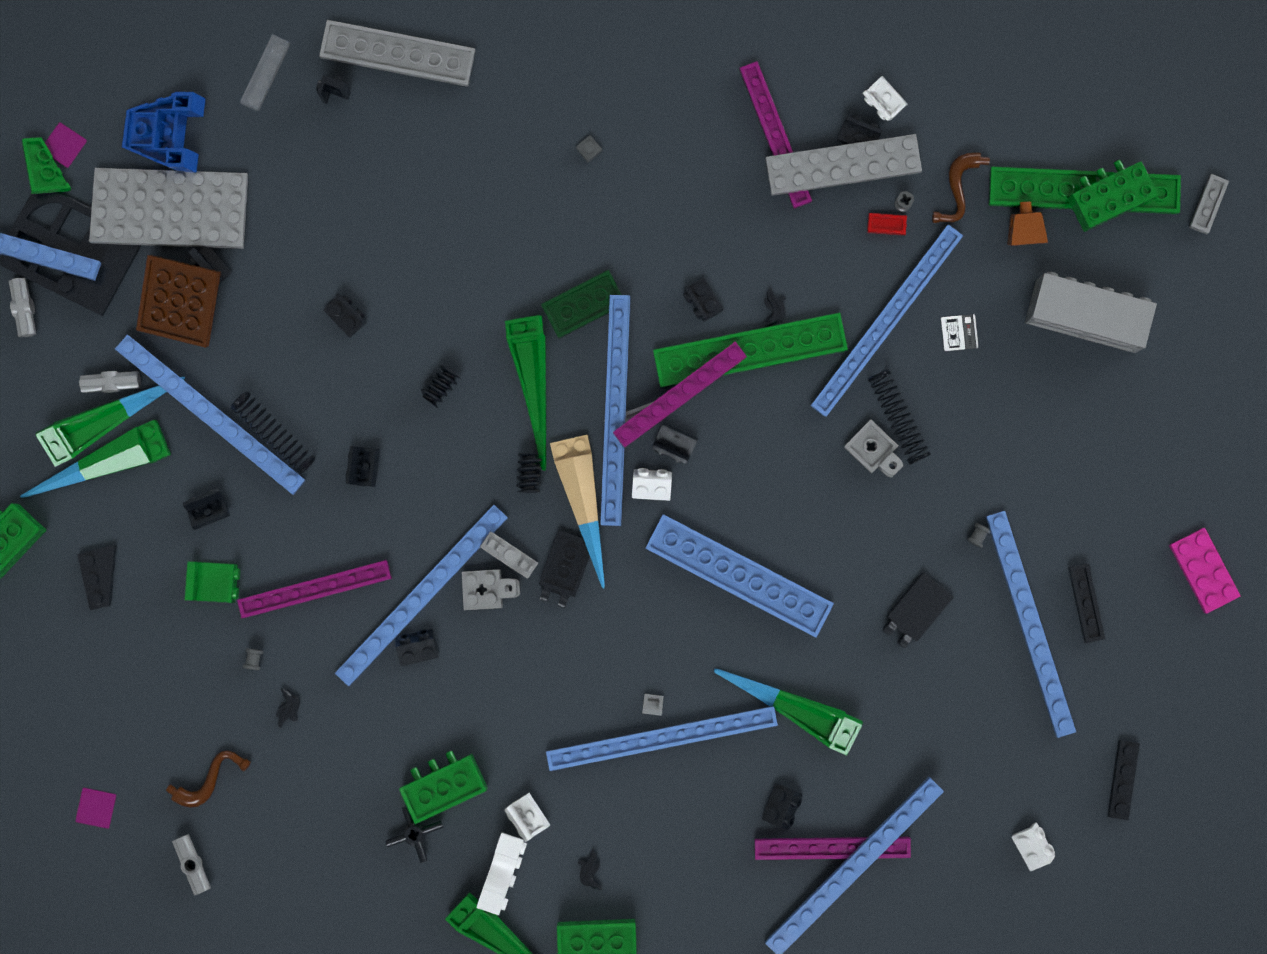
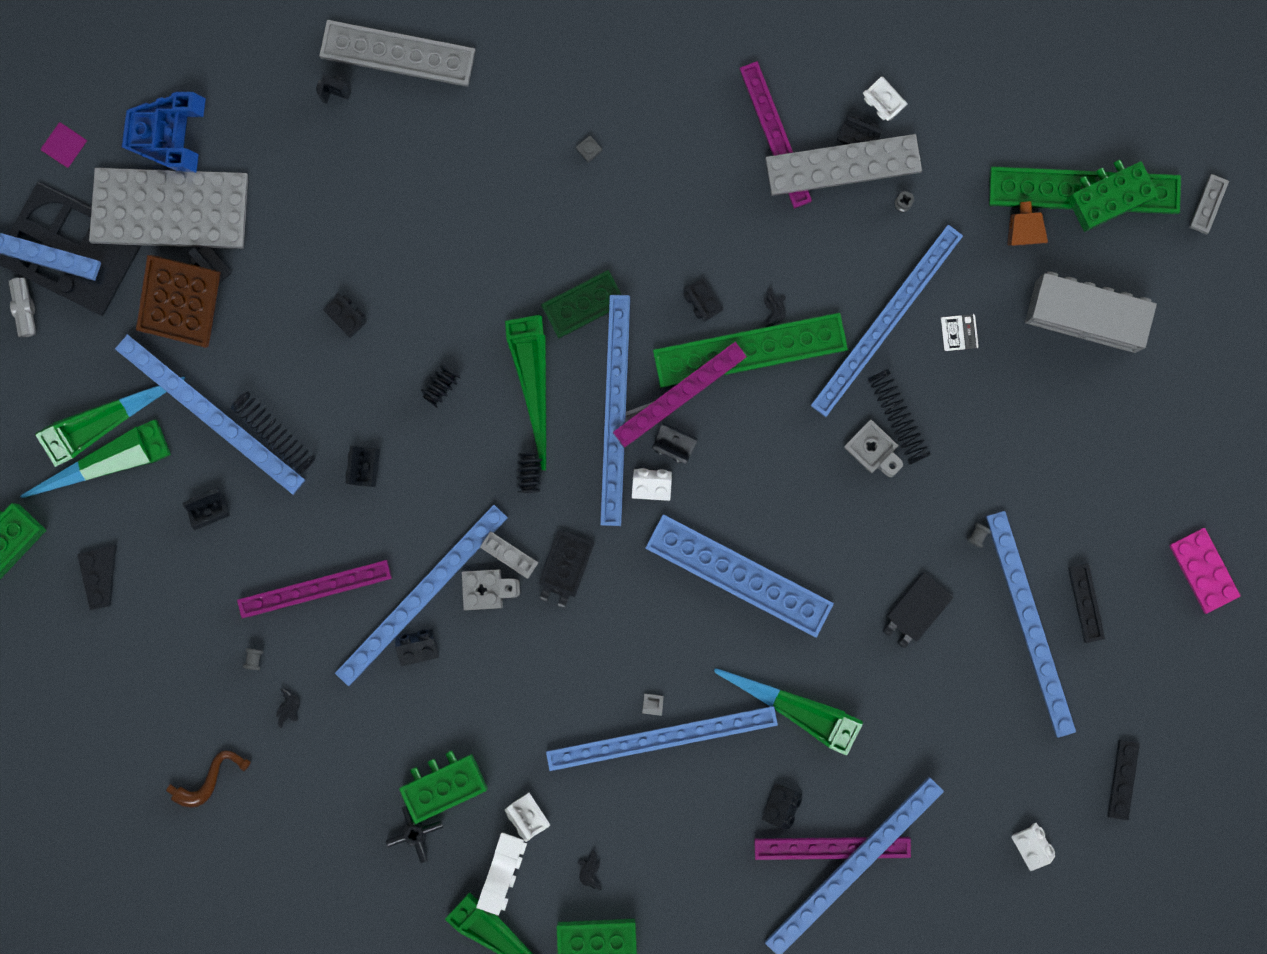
(41, 169): green wing -> none
(95, 808): magenta sticker -> none
(110, 381): light grey piece -> none
(197, 876): light grey piece -> none
(212, 582): green panel -> none
(265, 72): clear plate -> none
(576, 472): tan plate -> none
(887, 224): red tile -> none
(959, 165): reddish brown animal -> none

